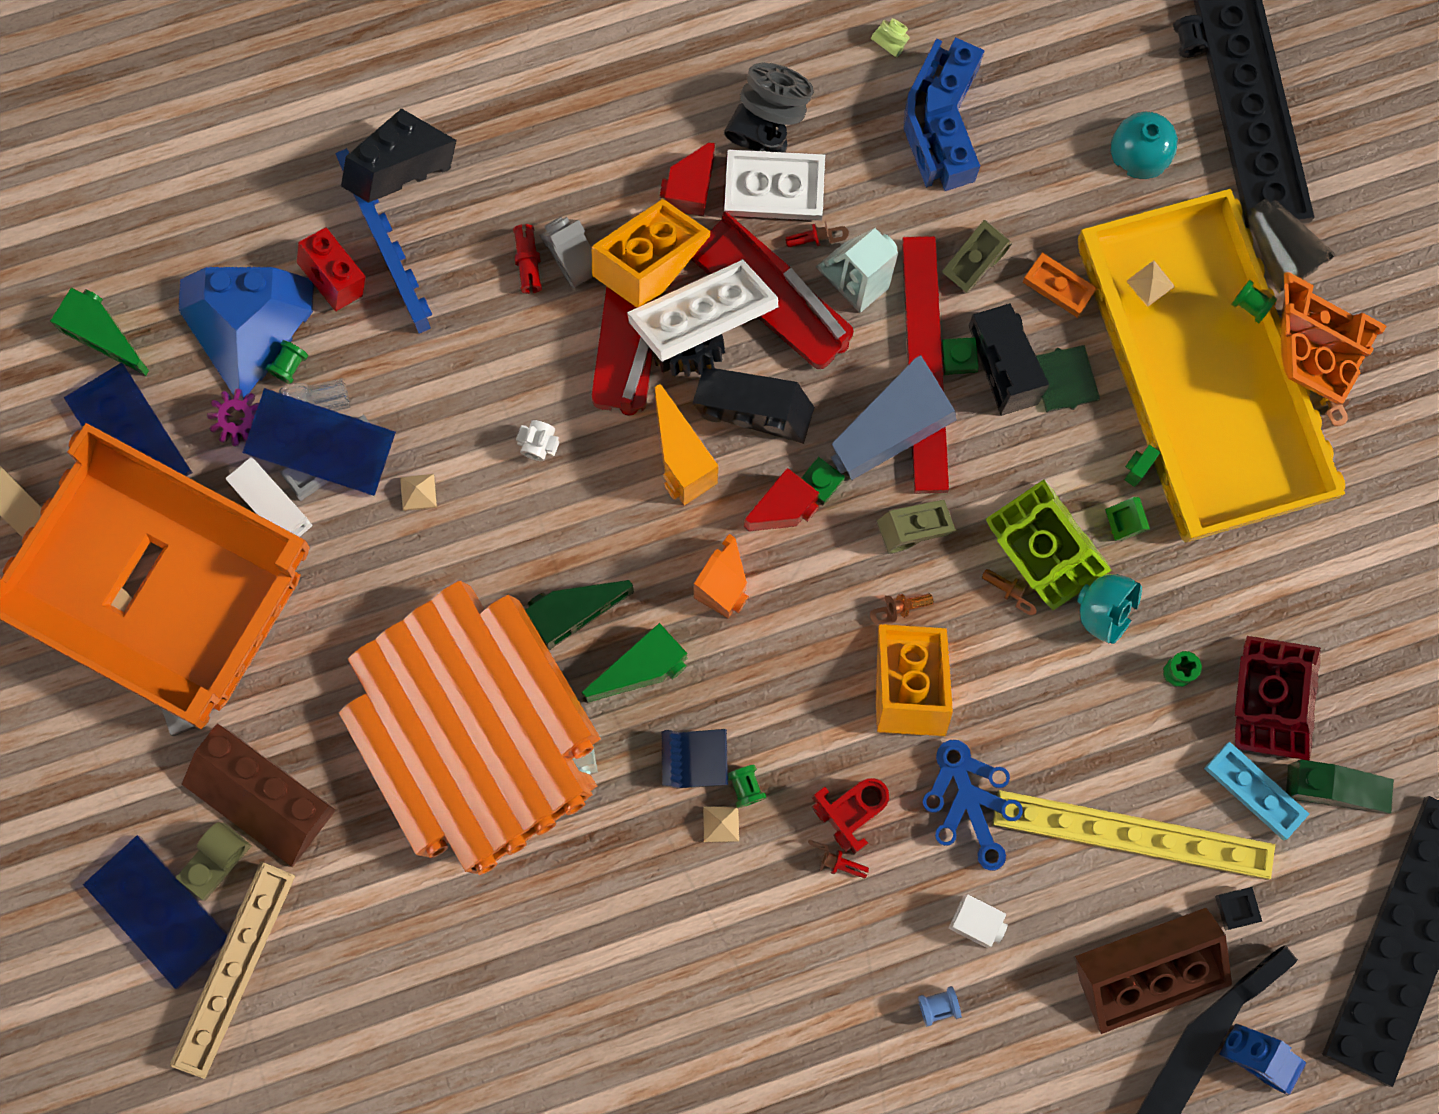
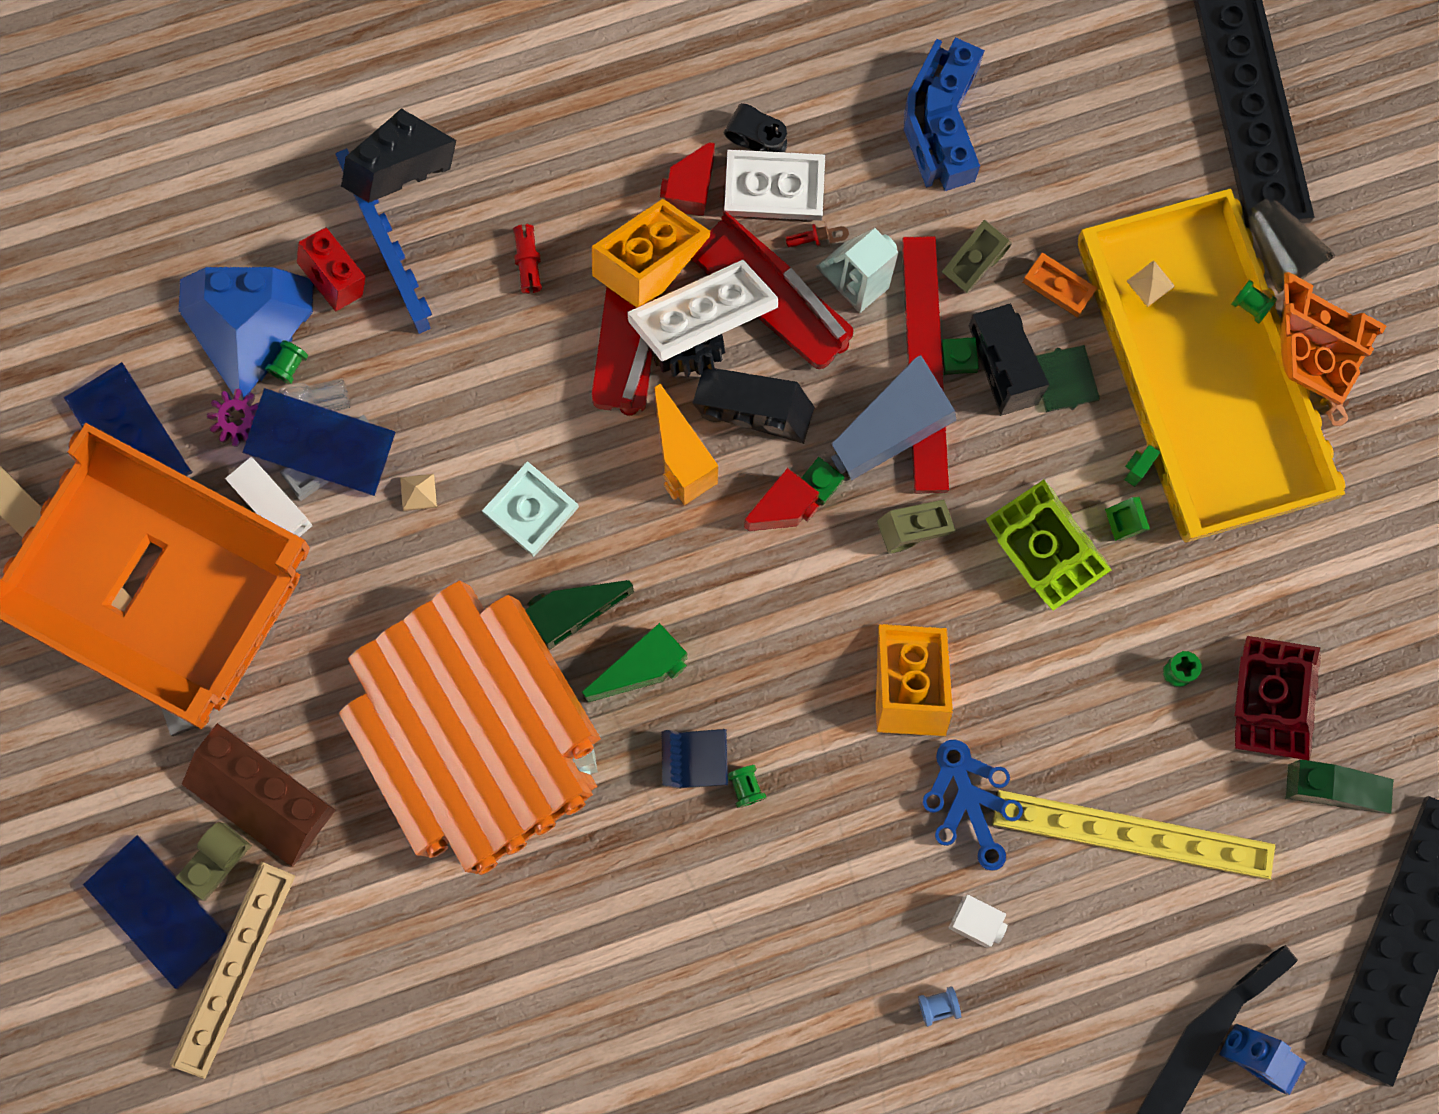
(88, 322): green slope -> none
(530, 509): none -> light aqua plate
(537, 440): white gear -> none
(570, 249): light grey pin -> none
(721, 824): tan slope -> none
(723, 580): orange slope -> none
(776, 93): dark grey wheel -> none
(836, 862): red piece -> none
(849, 812): red pin -> none
(891, 36): yellowish green plate -> none
(900, 606): piece -> none
(1010, 588): piece -> none
(1107, 606): teal cylinder -> none
(1144, 144): teal cylinder -> none
(1154, 970): copper slope -> none
(1190, 36): black bush -> none
(1238, 908): black plate -> none
(1256, 791): medium azure plate -> none

